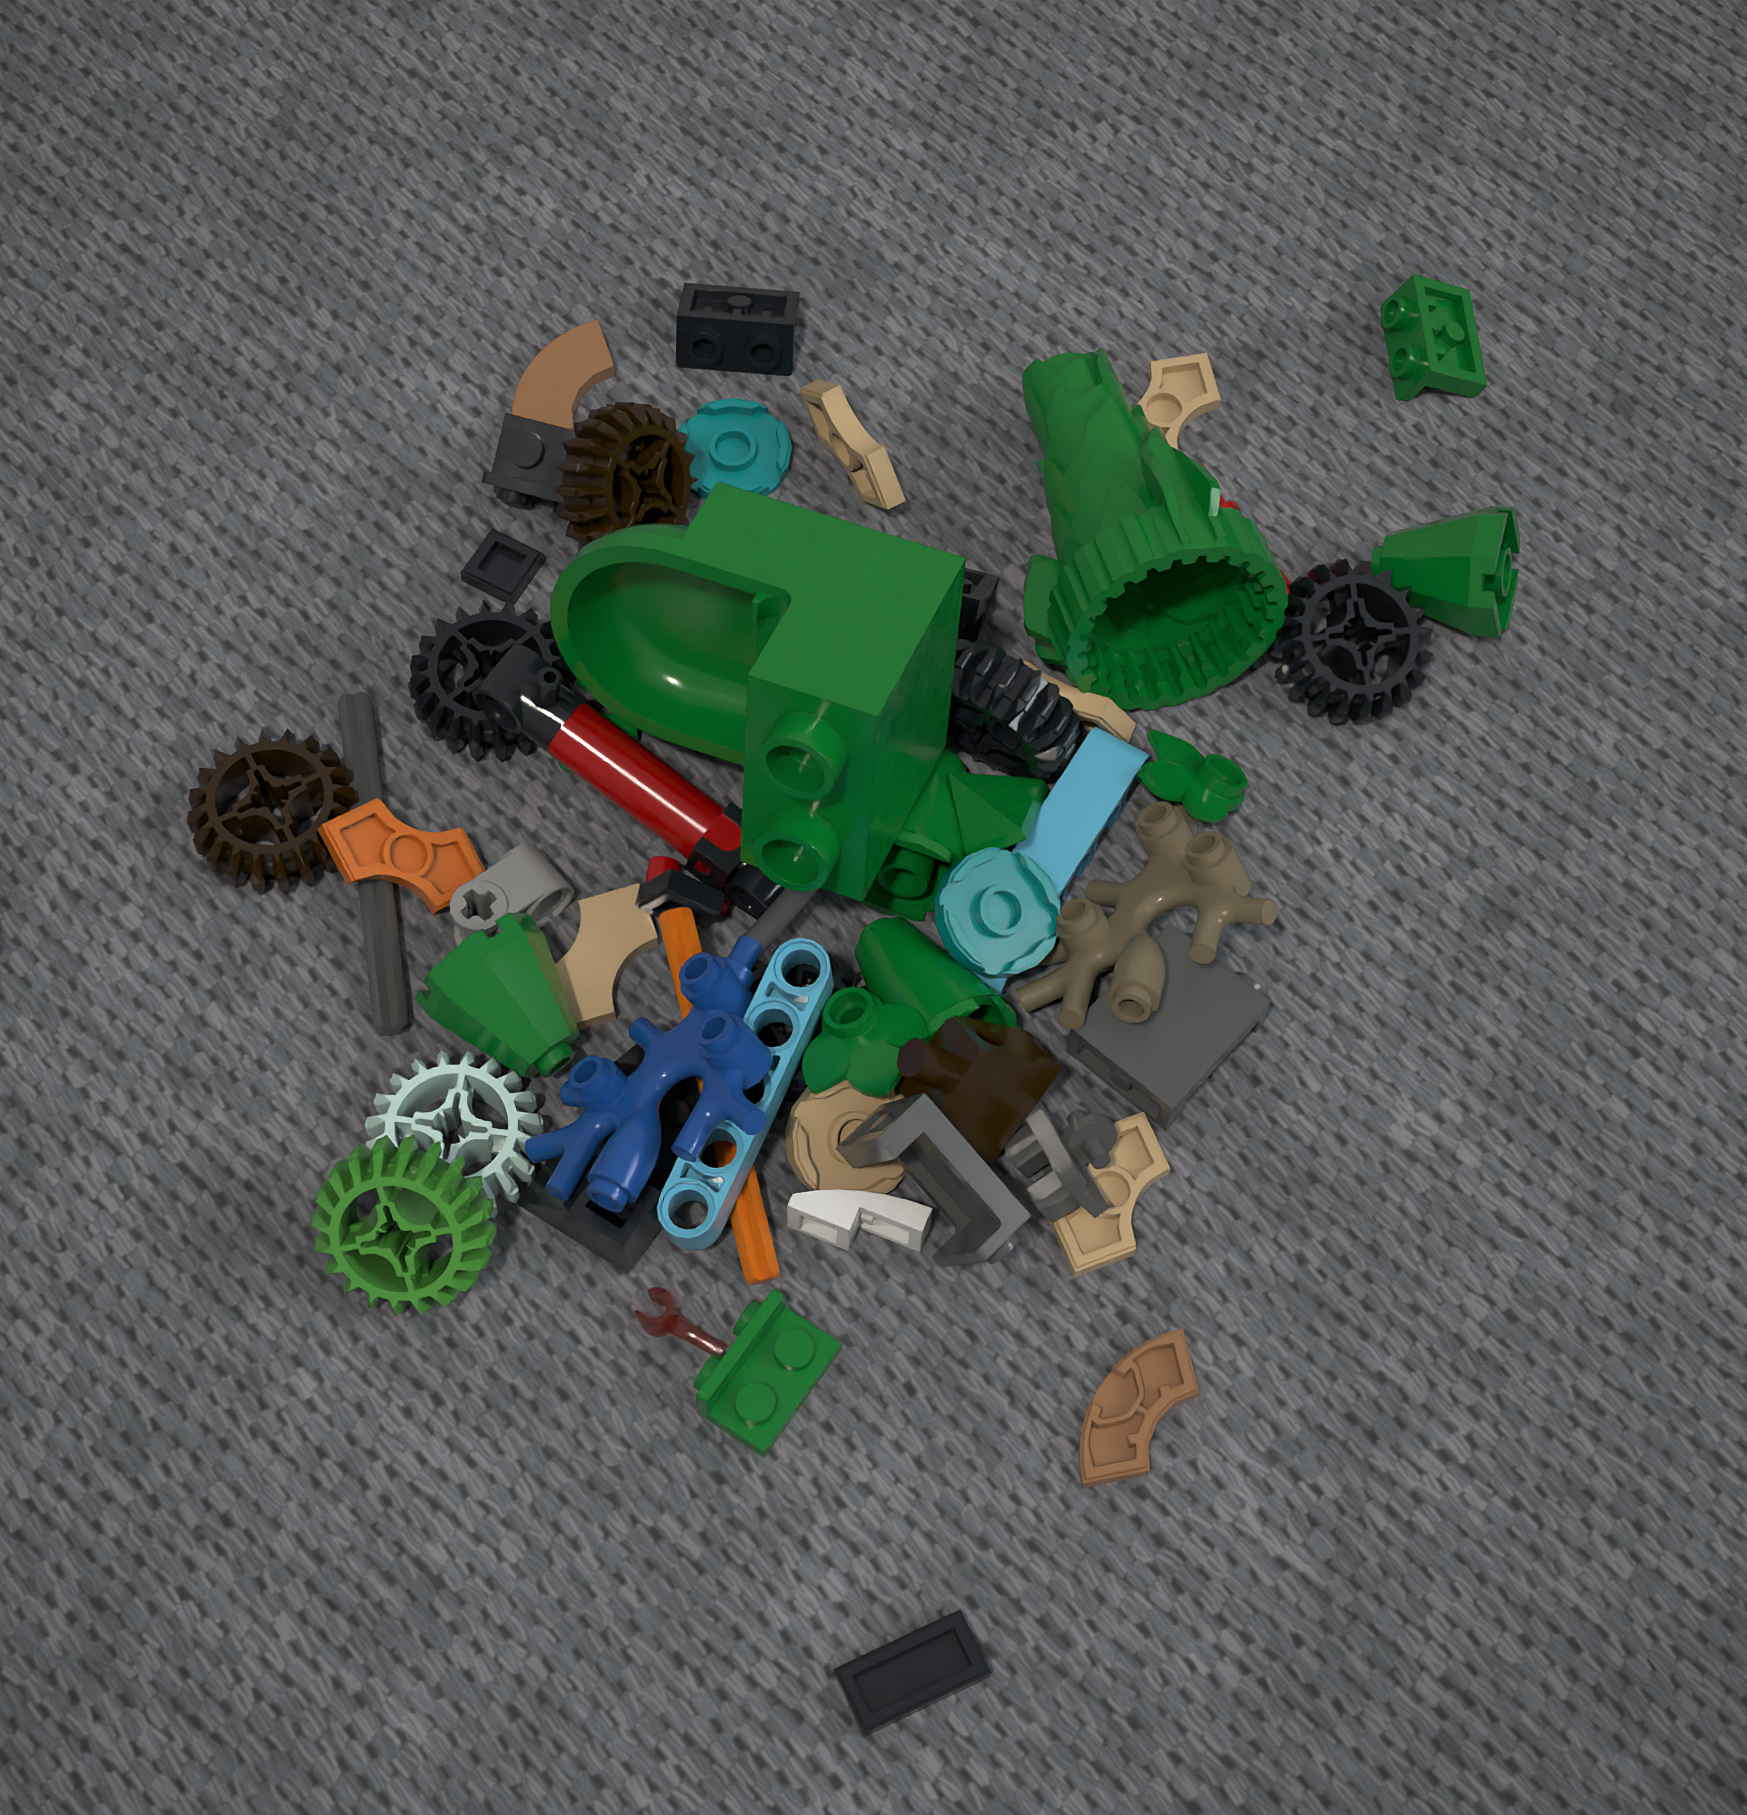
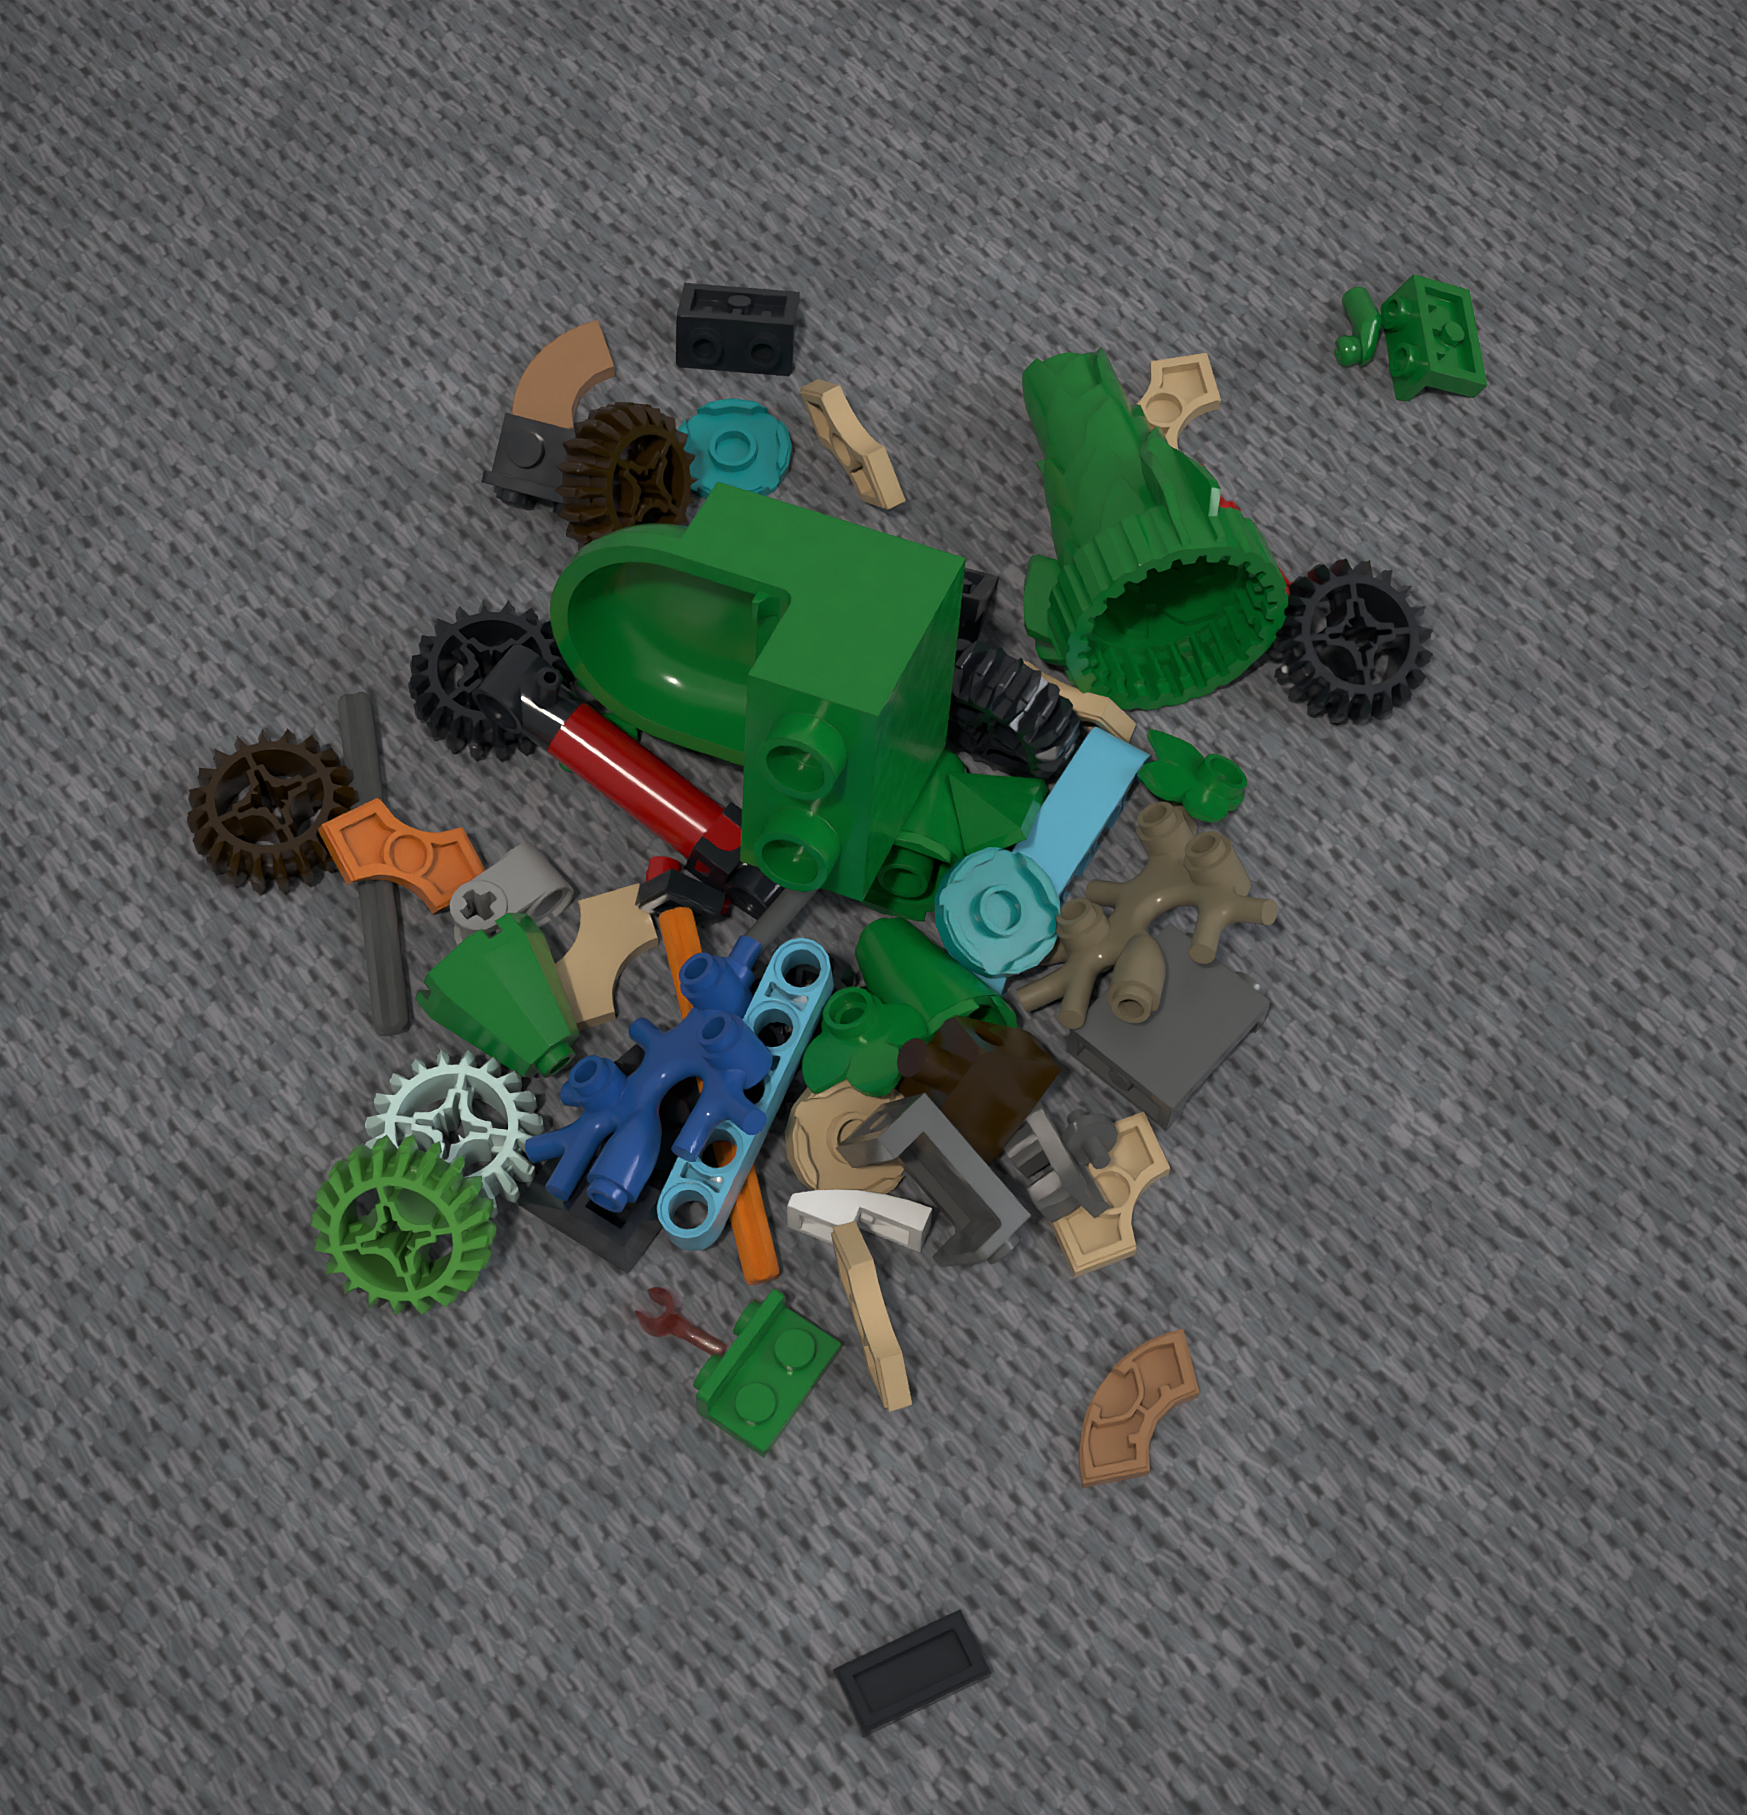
(502, 567): black tile -> none
(870, 1315): none -> tan tile
(1365, 329): none -> green arm
(1458, 568): green cone -> none

